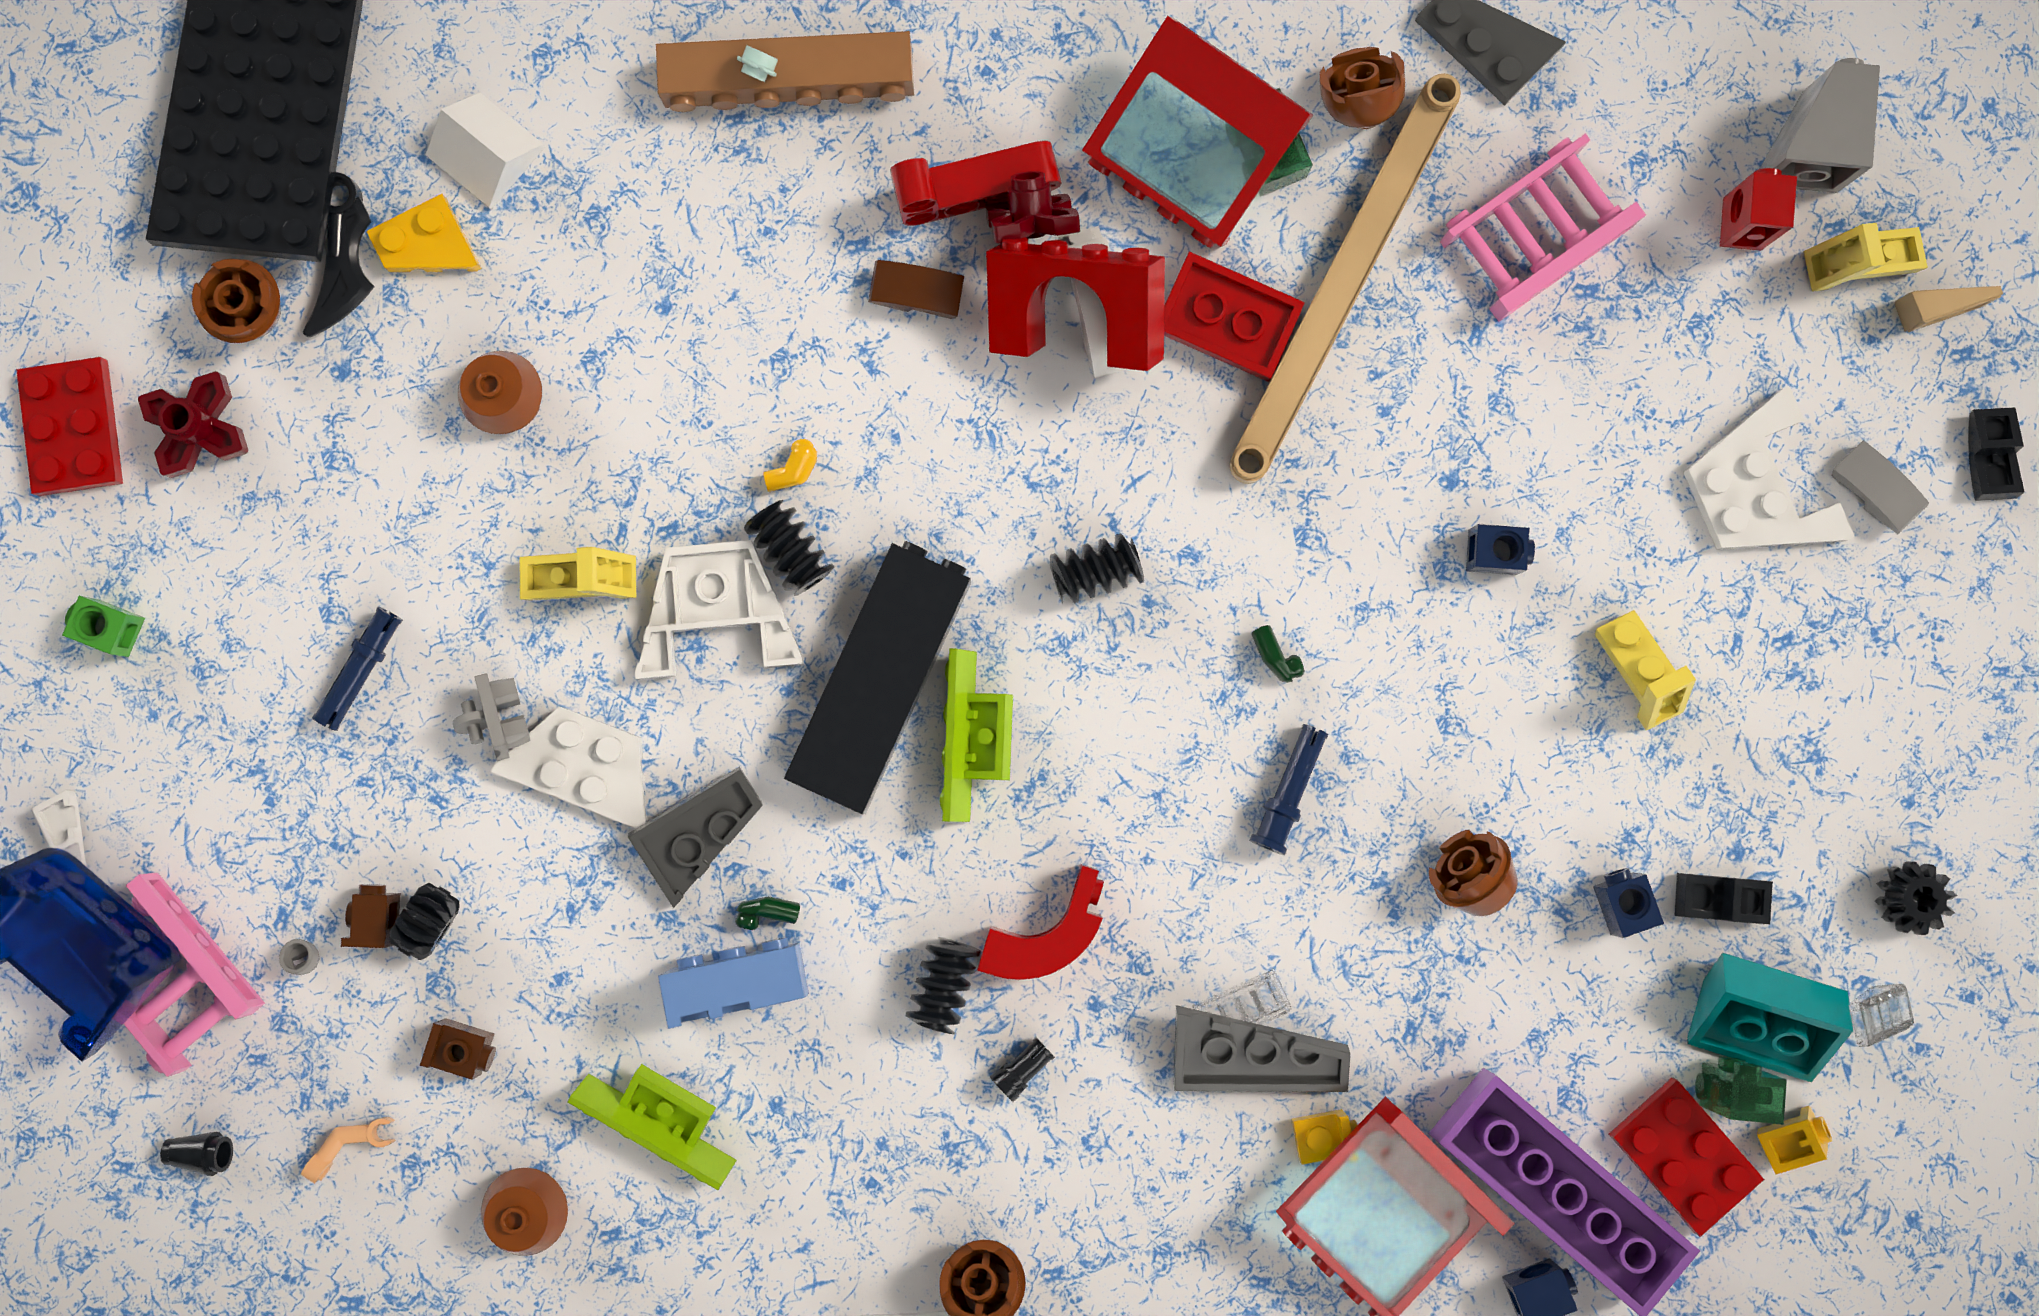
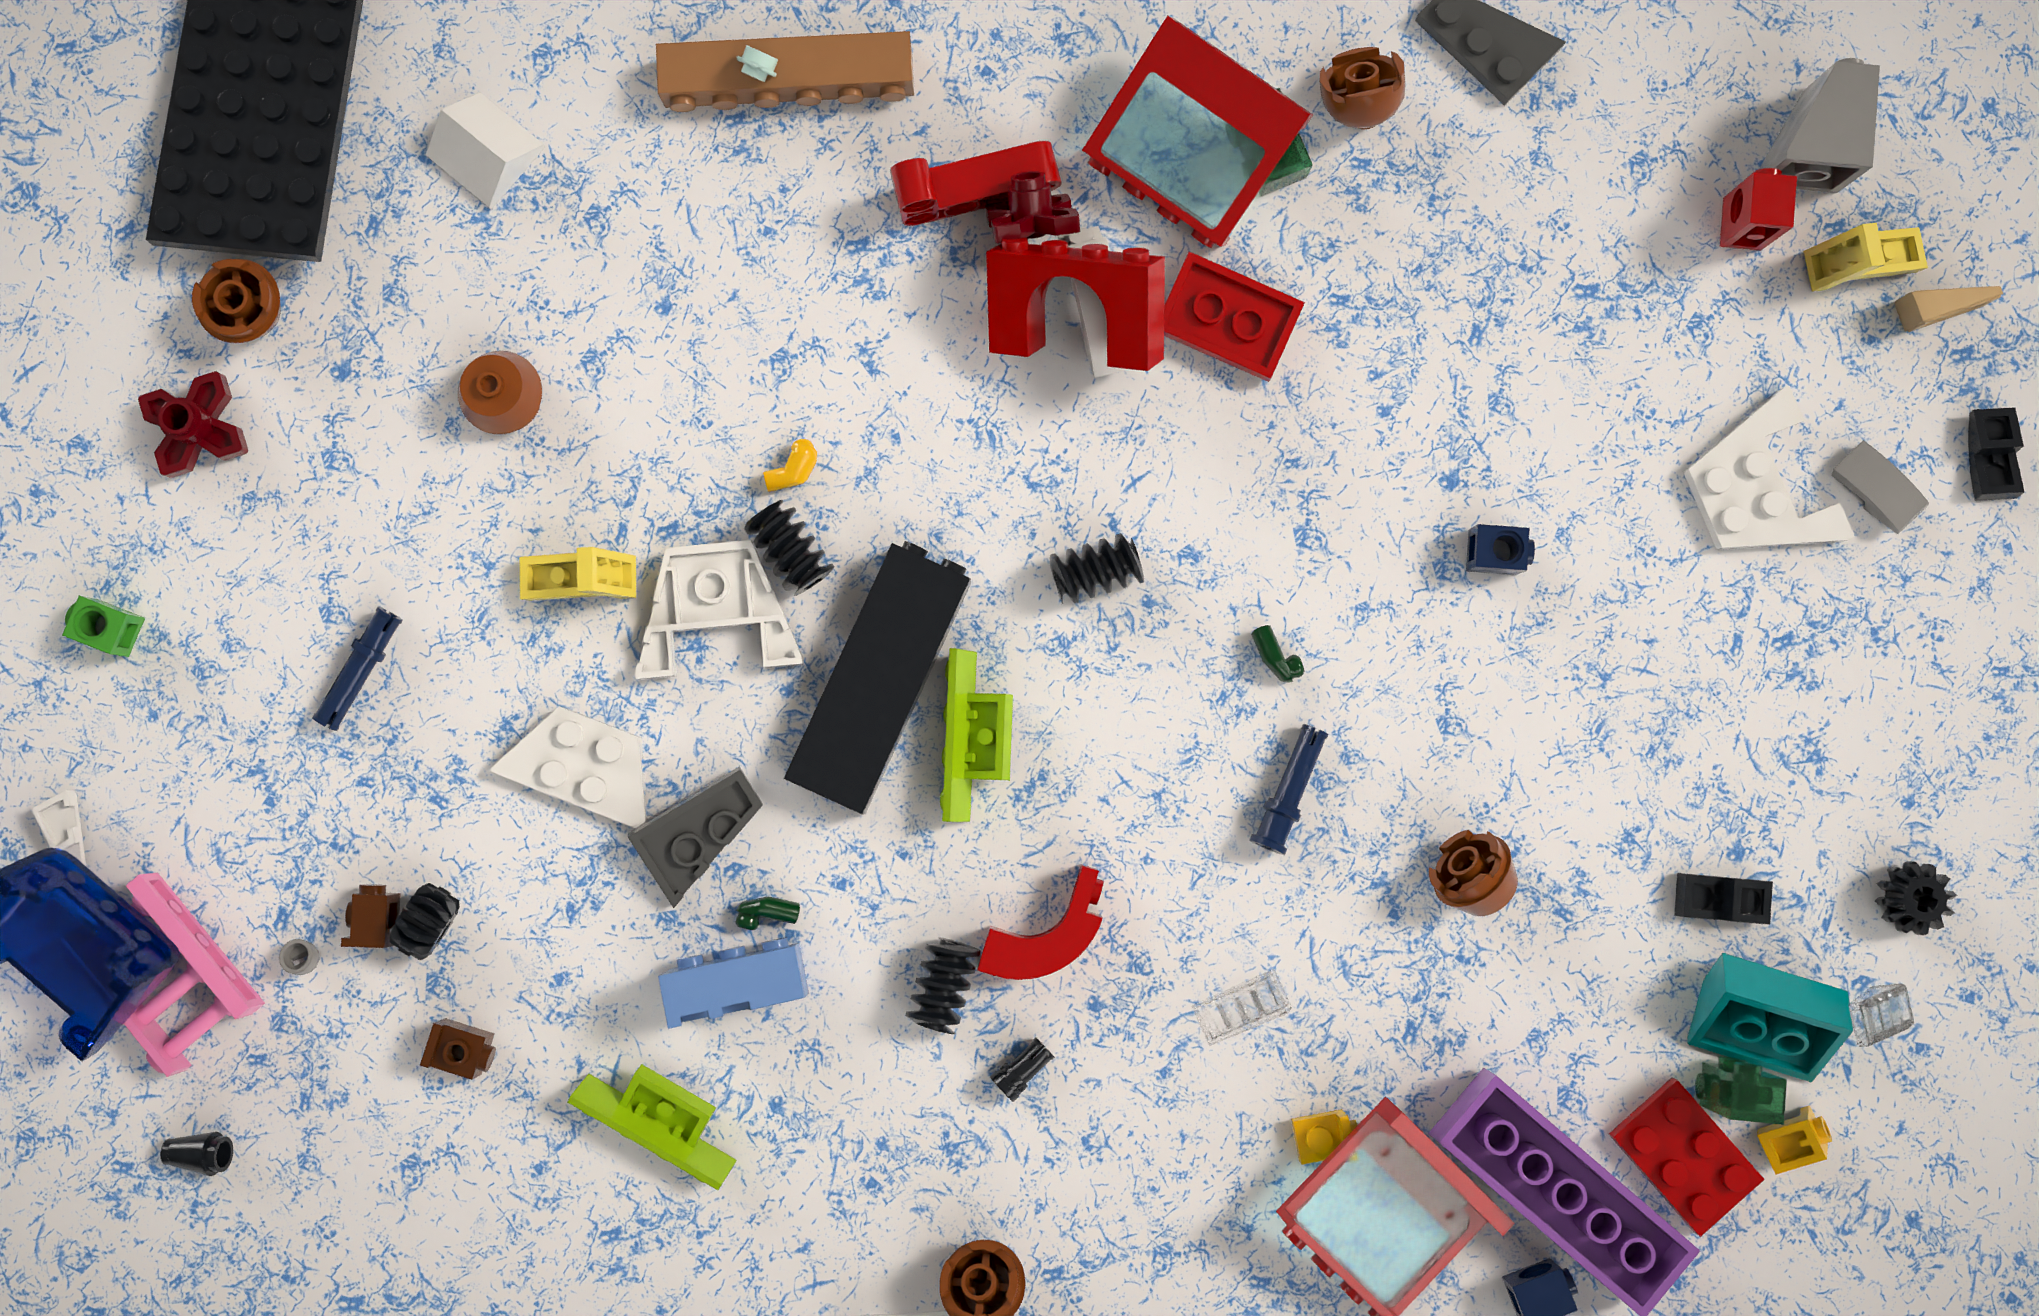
(69, 426): red plate -> none
(321, 1162): light nougat arm -> none
(343, 279): black piece -> none
(424, 239): yellow wing -> none
(493, 697): light grey hips -> none
(524, 1211): dark orange cone -> none
(916, 288): reddish brown slope -> none
(1250, 1057): dark grey wing -> none
(1346, 277): tan piece -> none
(1544, 267): bright pink fence -> none
(1641, 916): dark blue brick -> none
(1646, 669): light yellow bracket -> none

